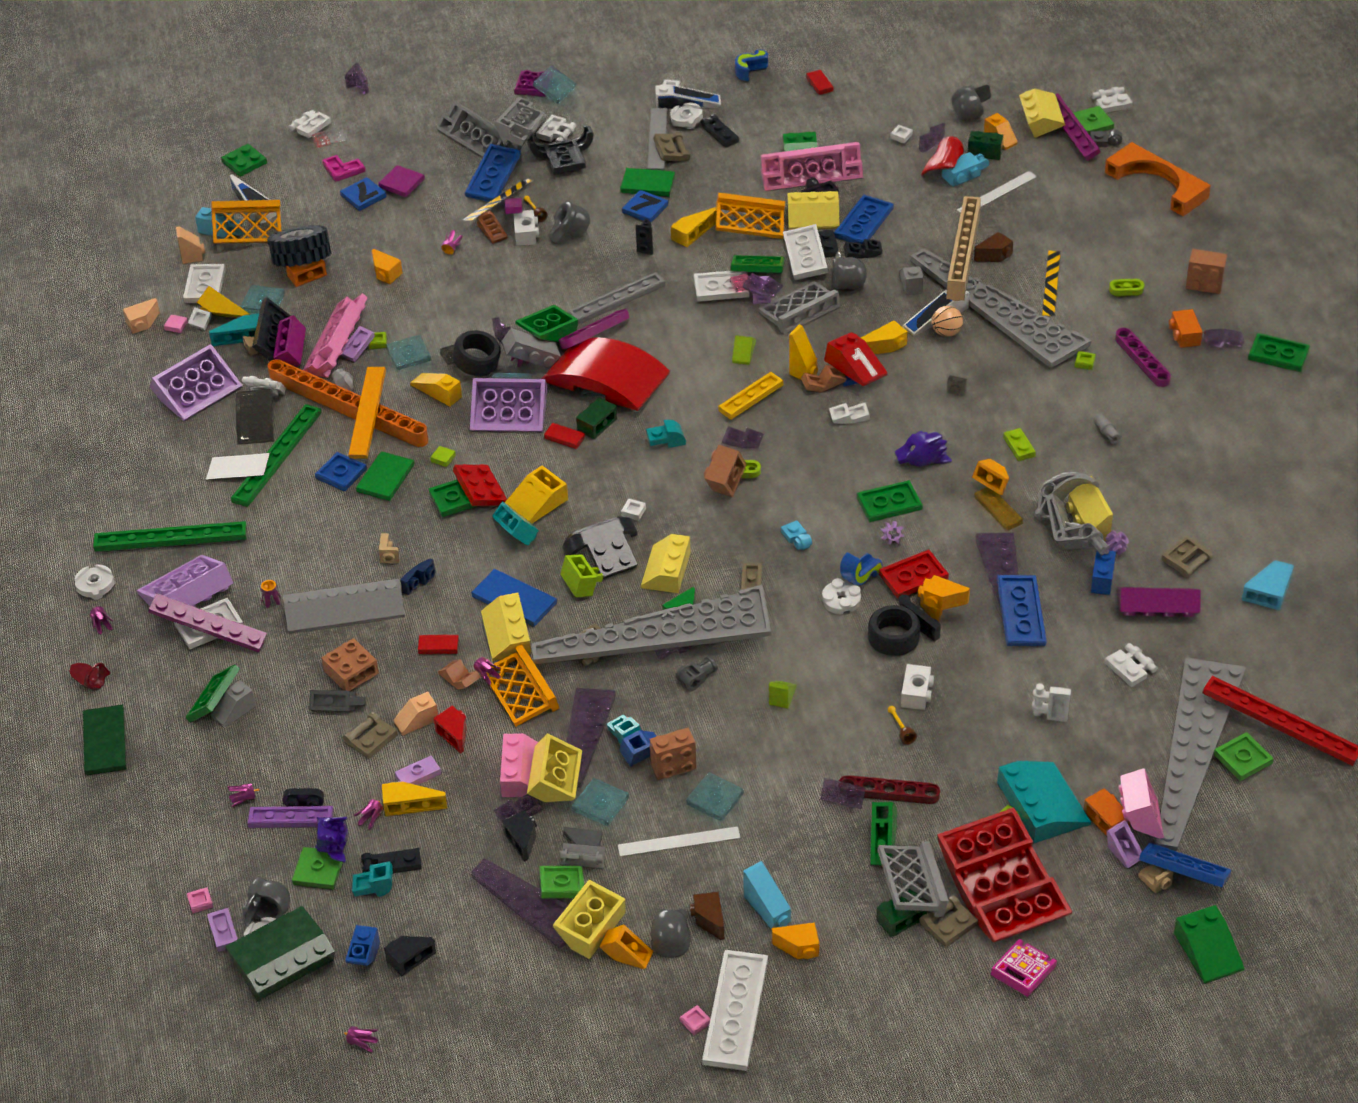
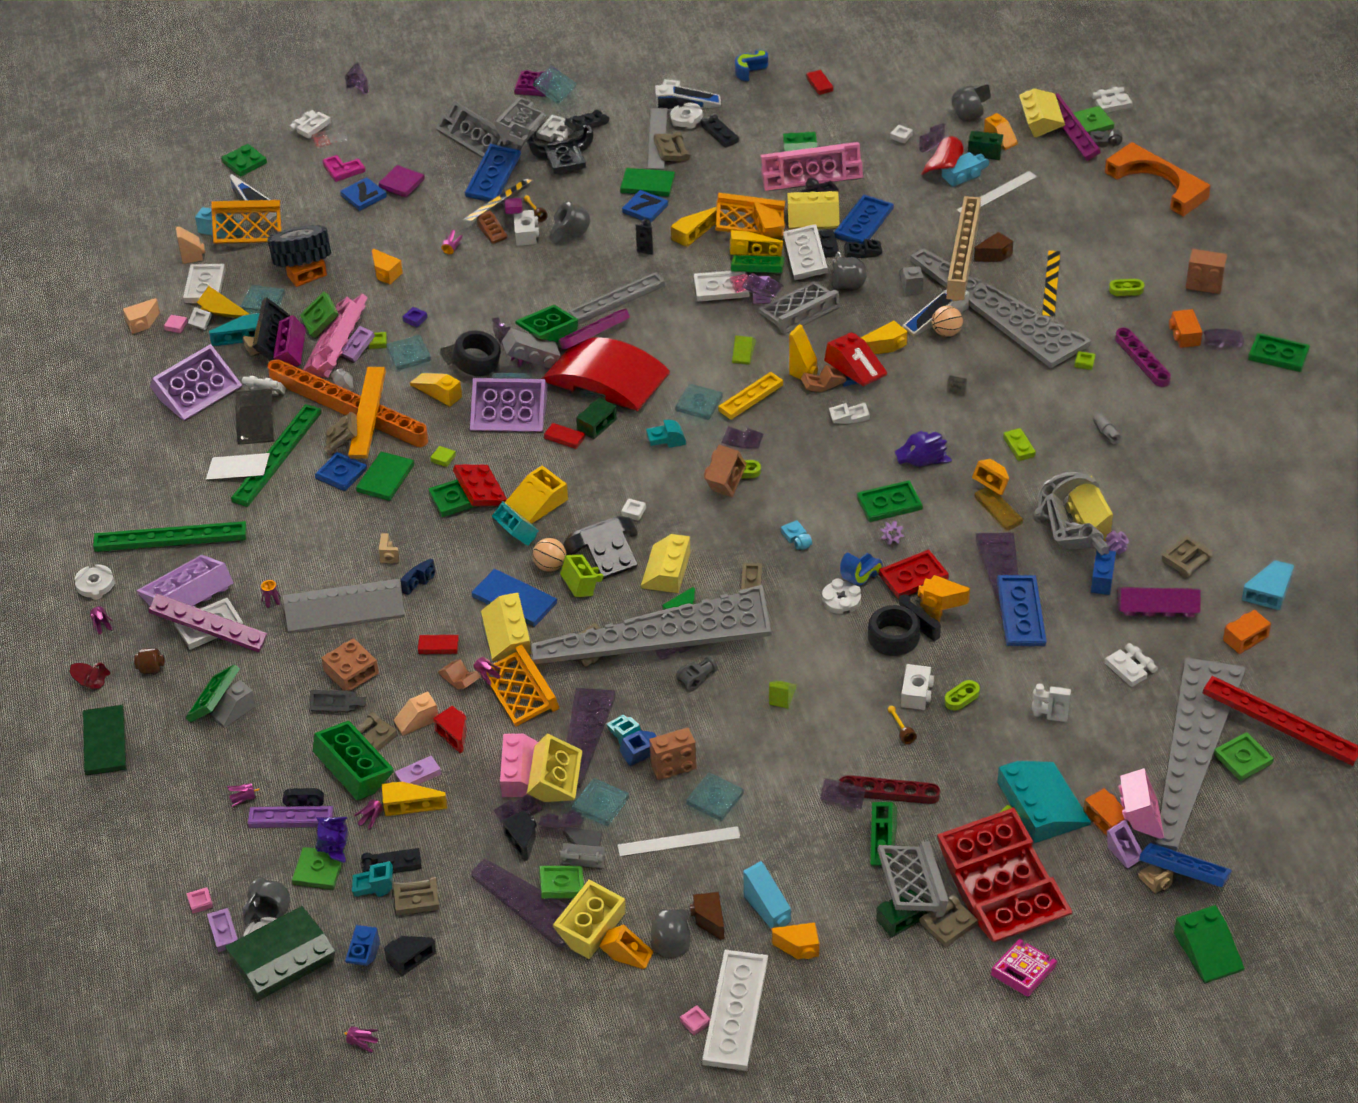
(149, 660): none -> reddish brown head
(319, 314): none -> bright green plate
(340, 433): none -> dark tan plate
(352, 759): none -> green slope
(415, 317): none -> dark purple plate
(417, 900): none -> dark tan plate
(549, 554): none -> light nougat piece
(568, 819): none -> clear purple slope
(592, 119): none -> black plate
(699, 401): none -> clear light blue plate
(754, 244): none -> yellow slope
(767, 221): none -> light orange slope
(962, 695): none -> lime plate
(1246, 631): none -> orange brick

